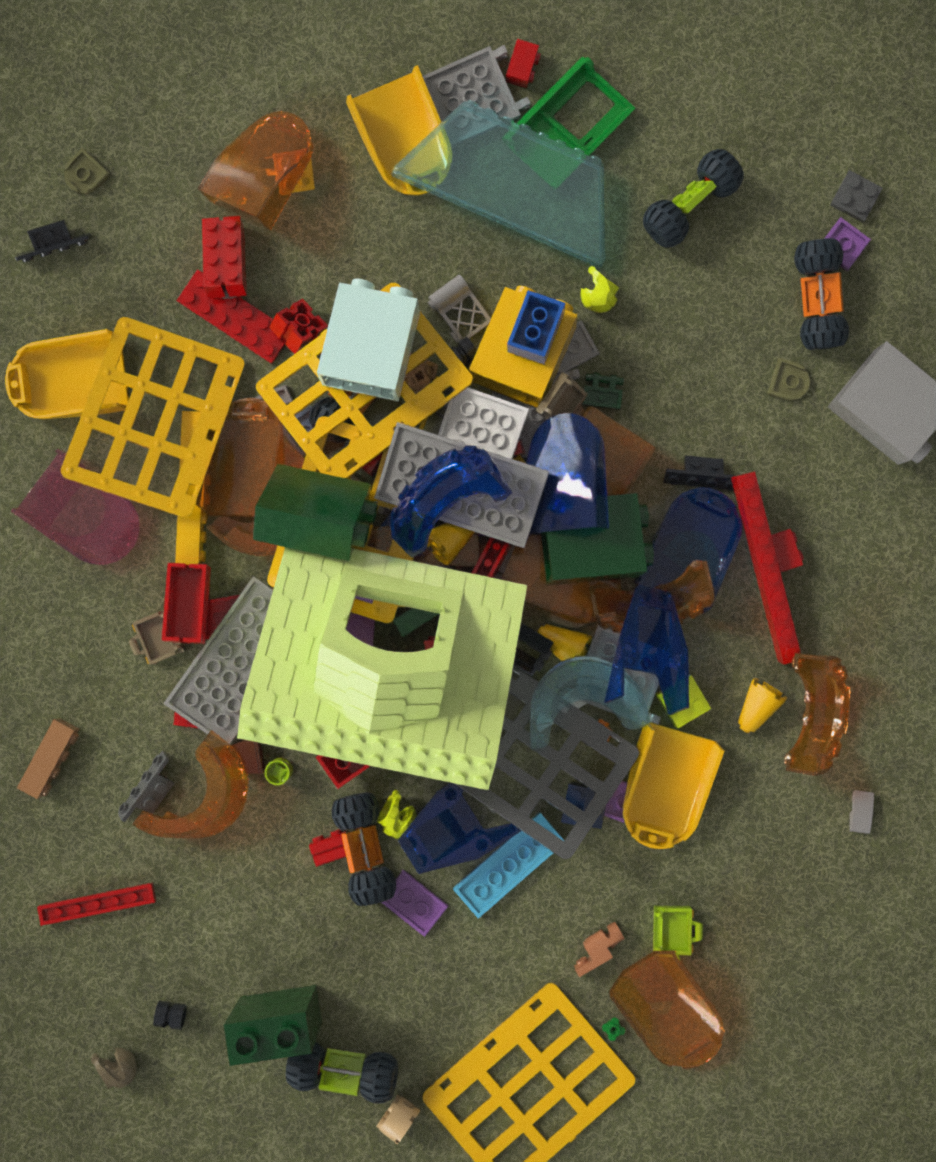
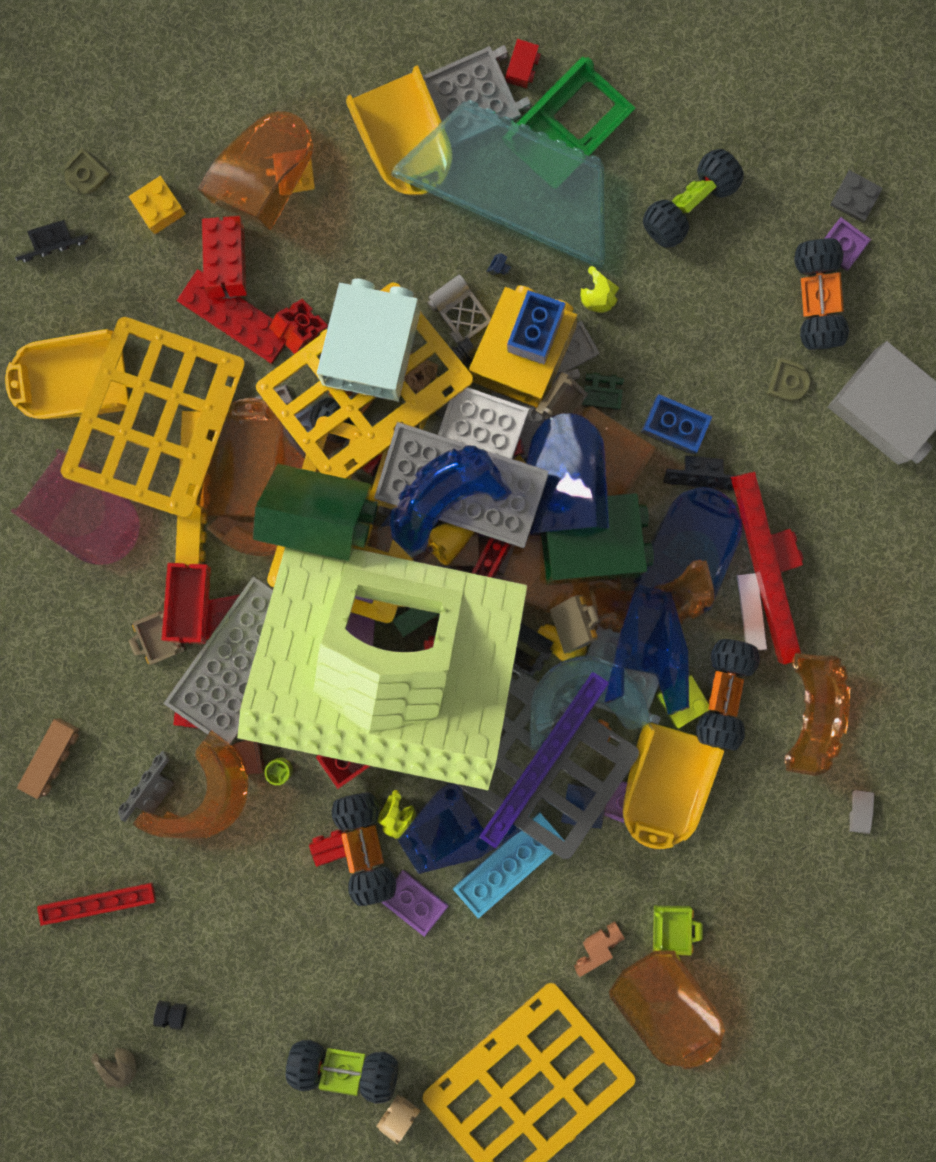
(157, 205): none -> yellow brick
(273, 1025): dark green brick -> none
(498, 265): none -> dark blue tile
(544, 760): none -> dark purple plate
(575, 623): none -> dark tan piece
(613, 1023): green plate -> none
(676, 424): none -> blue brick
(721, 729): none -> black plate
(751, 610): none -> white tile
(759, 705): yellow cone -> none

